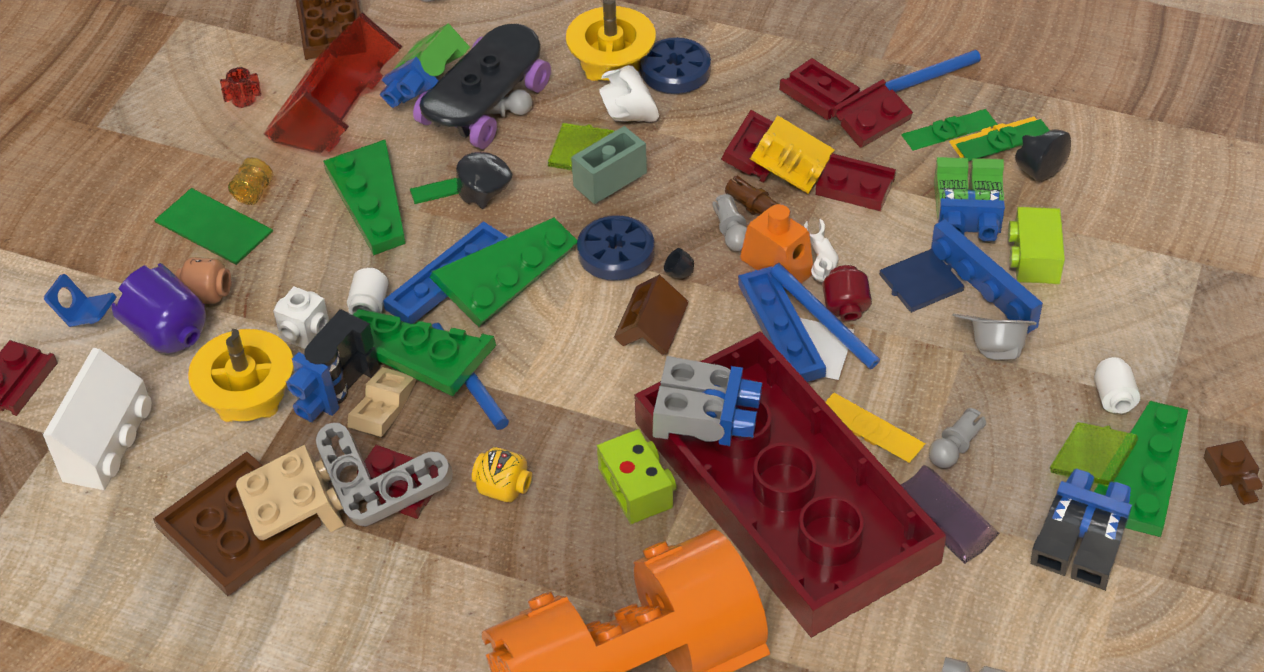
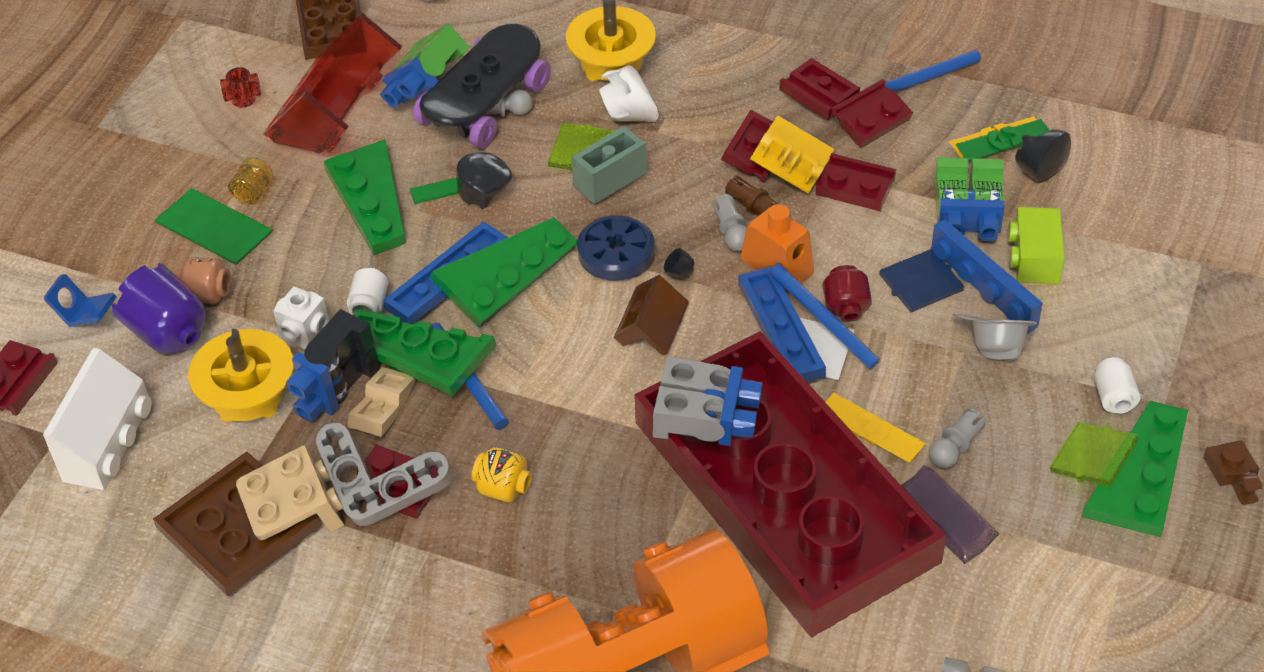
(636, 476): lime brick -> none
(676, 65): dark blue wheel -> none
(826, 255): white arm -> none
(948, 129): green piece -> none
(1088, 516): hips -> none

